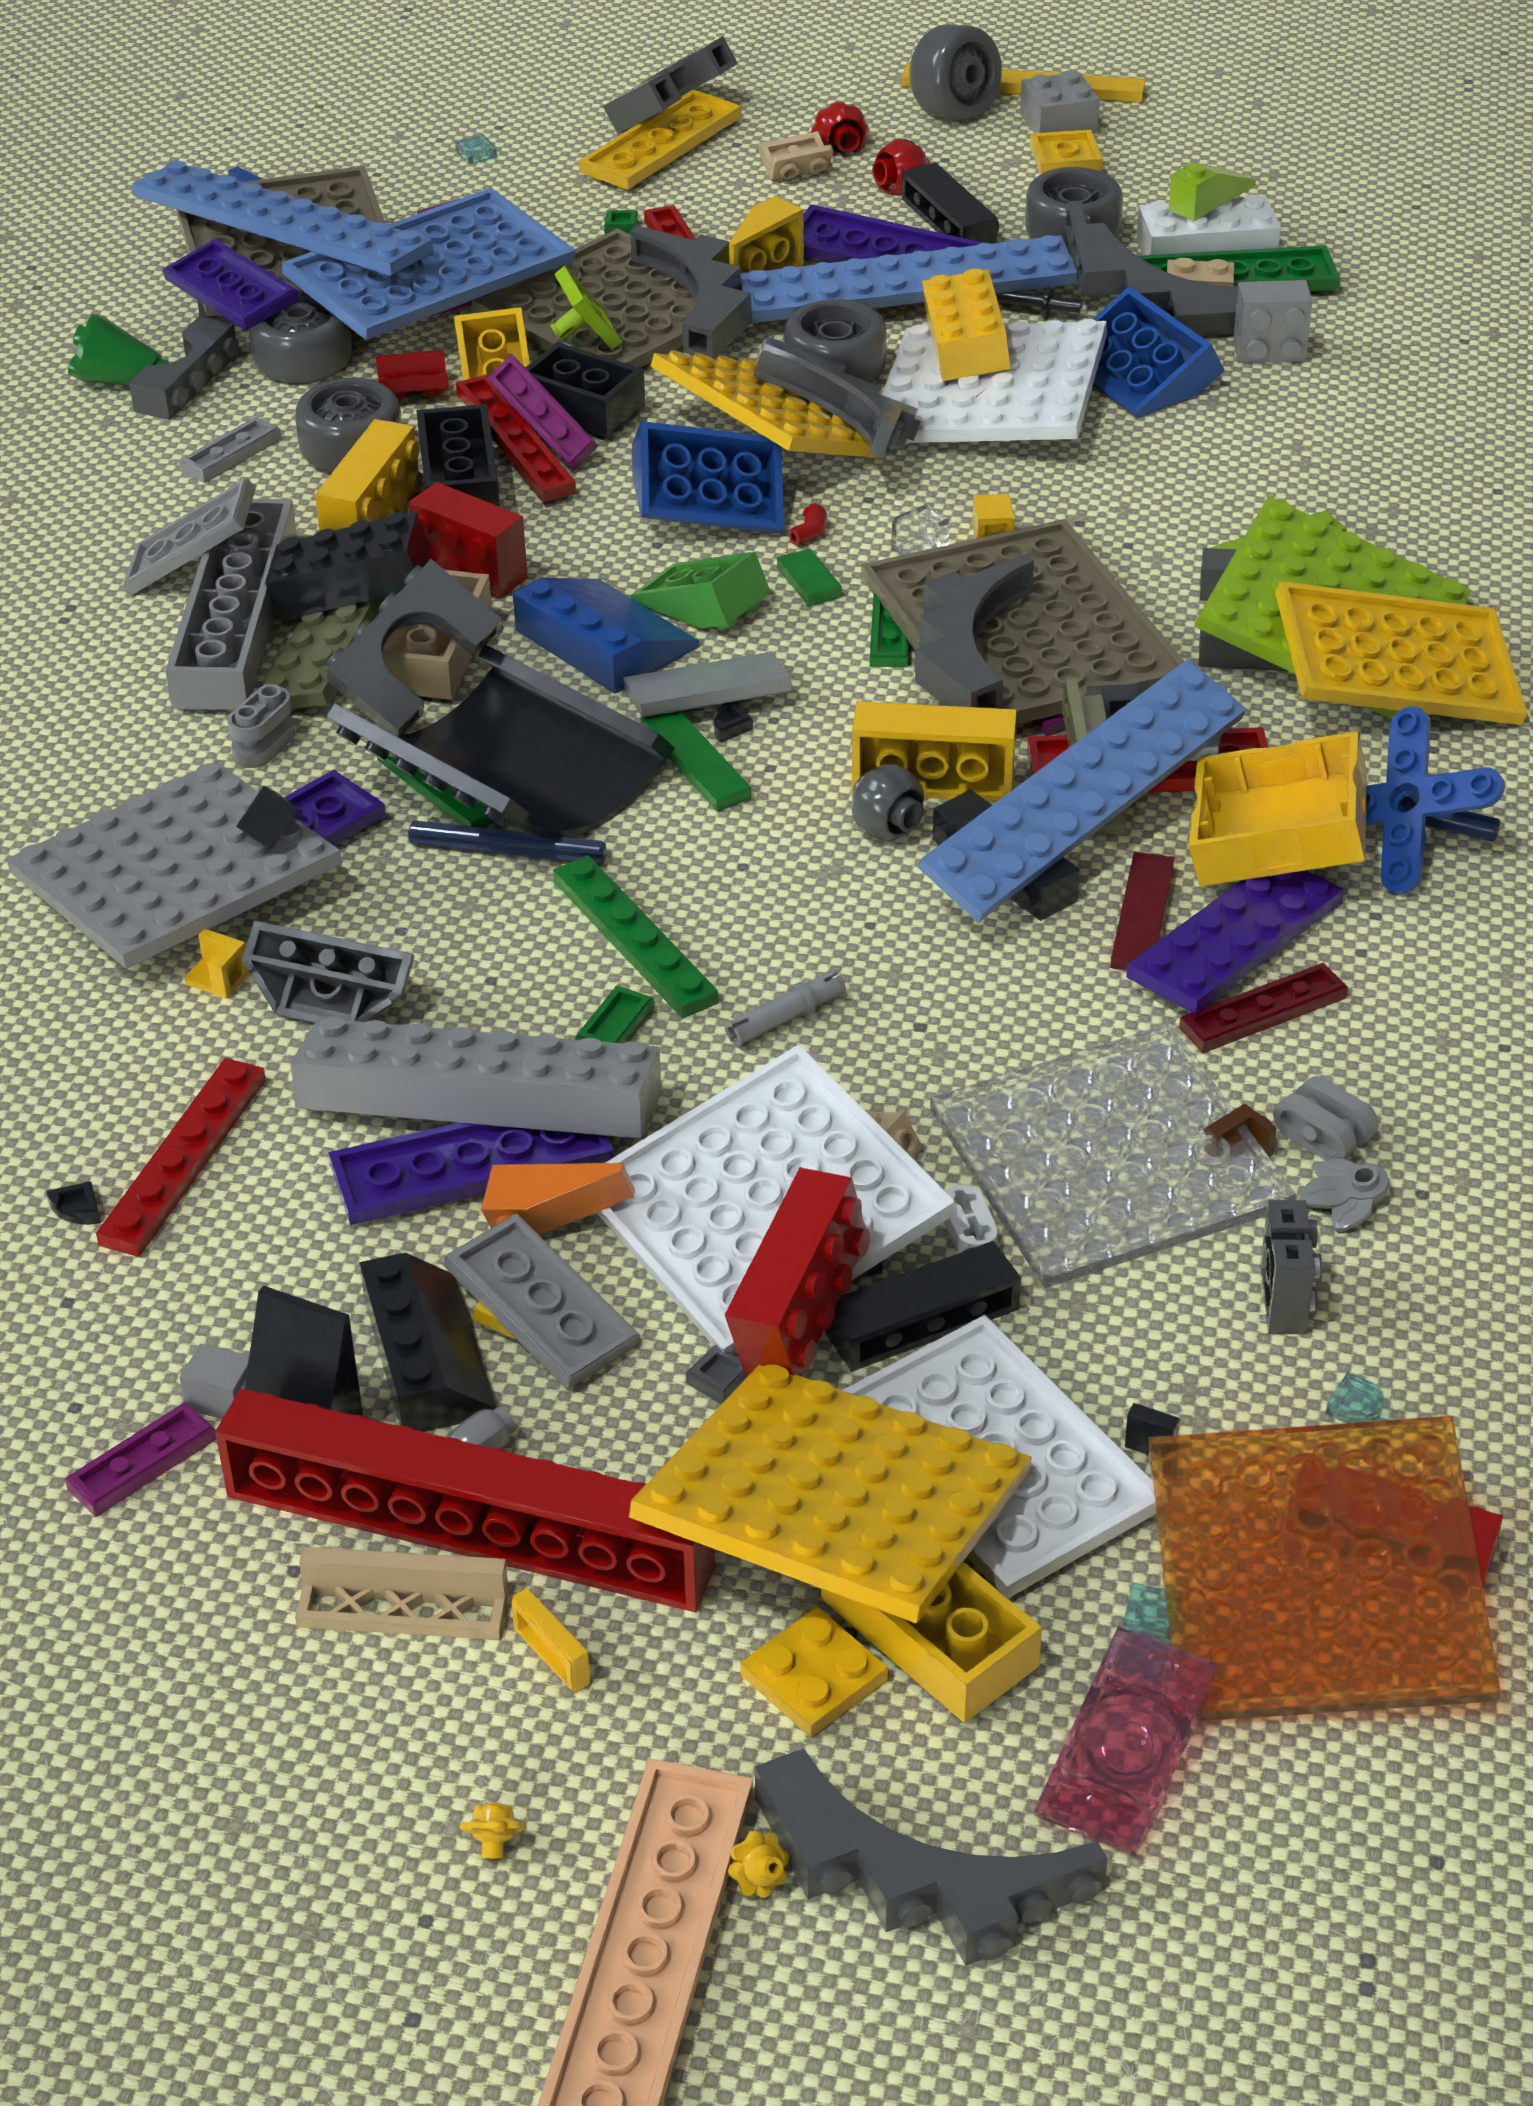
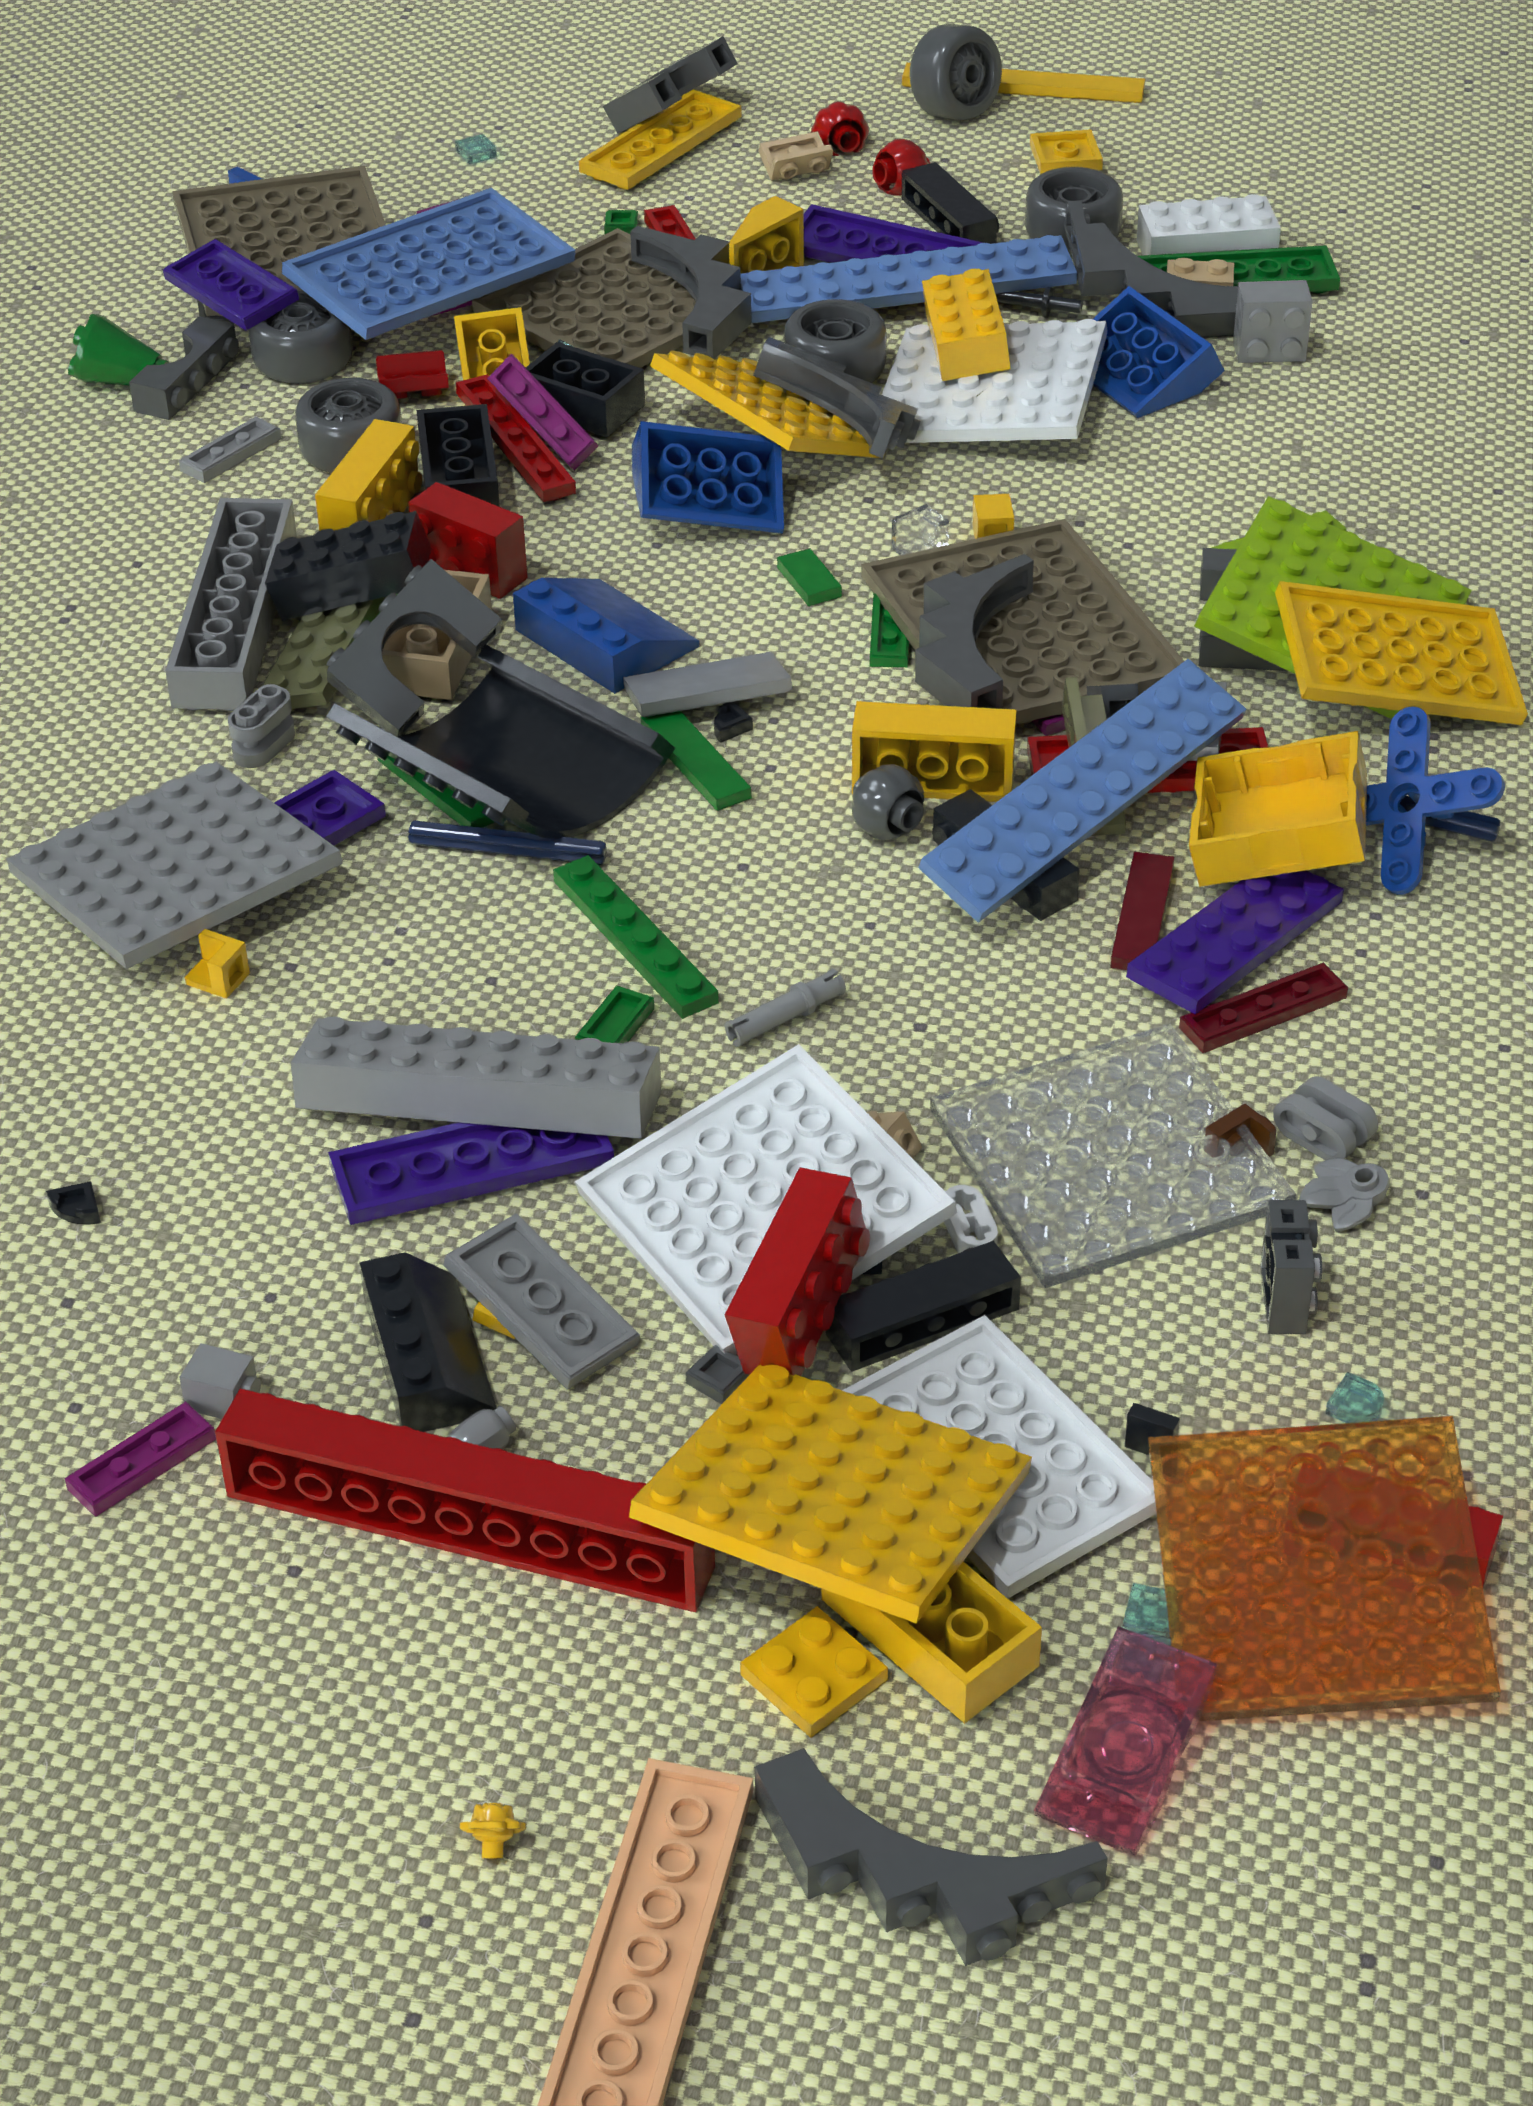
(180, 1157): red plate -> none
(189, 536): light grey tile -> none
(268, 817): black panel -> none
(283, 217): medium blue plate -> none
(303, 1353): black slope -> none
(324, 975): dark grey wedge -> none
(405, 1583): tan fence -> none
(550, 1640): yellow tile -> none
(553, 1193): orange slope -> none
(584, 311): lime tile -> none
(707, 590): bright green slope -> none
(758, 1864): yellow plant -> none
(813, 525): red arm -> none
(1059, 103): light grey brick -> none
(1203, 188): lime slope -> none

